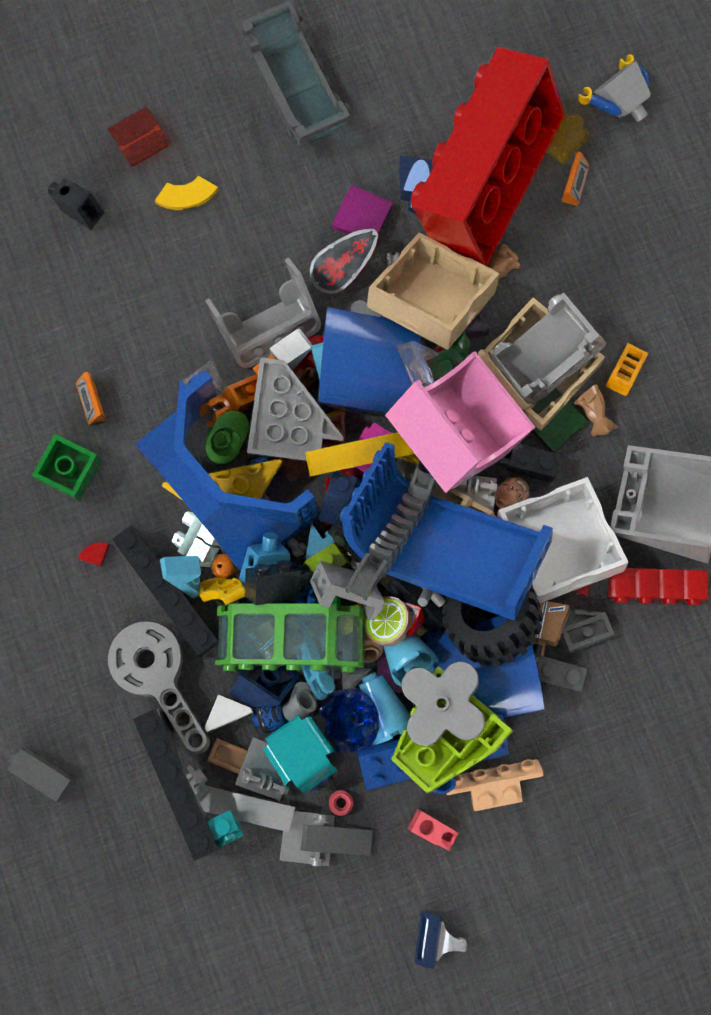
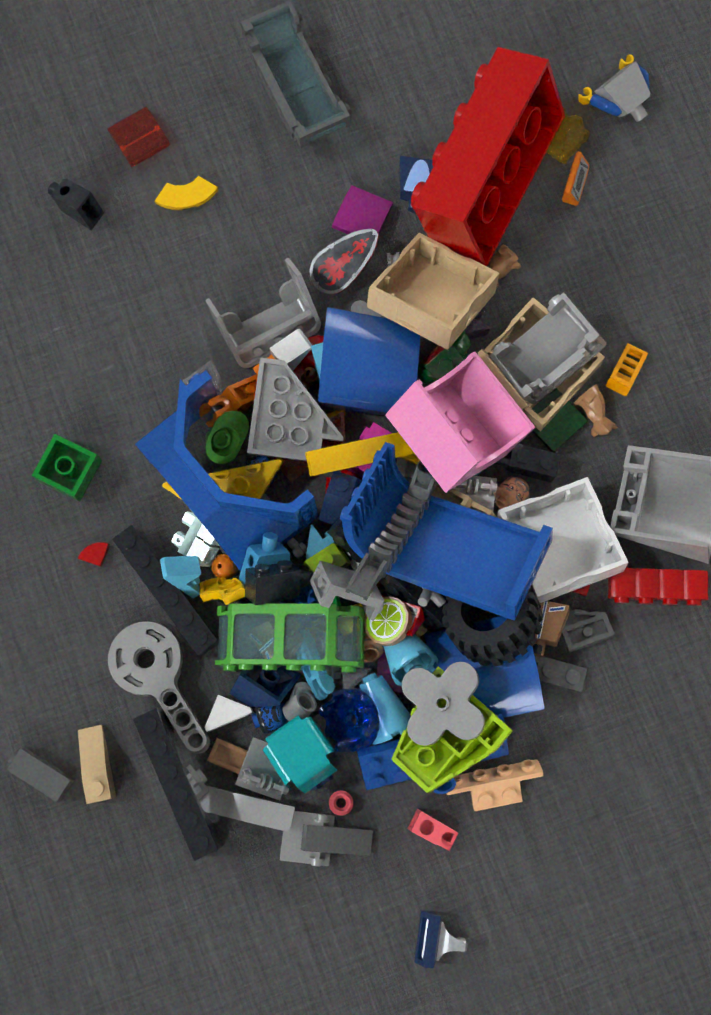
(90, 399): orange slope -> none
(95, 765): none -> tan slope
(225, 828): teal brick -> none
(414, 358): clear slope -> none

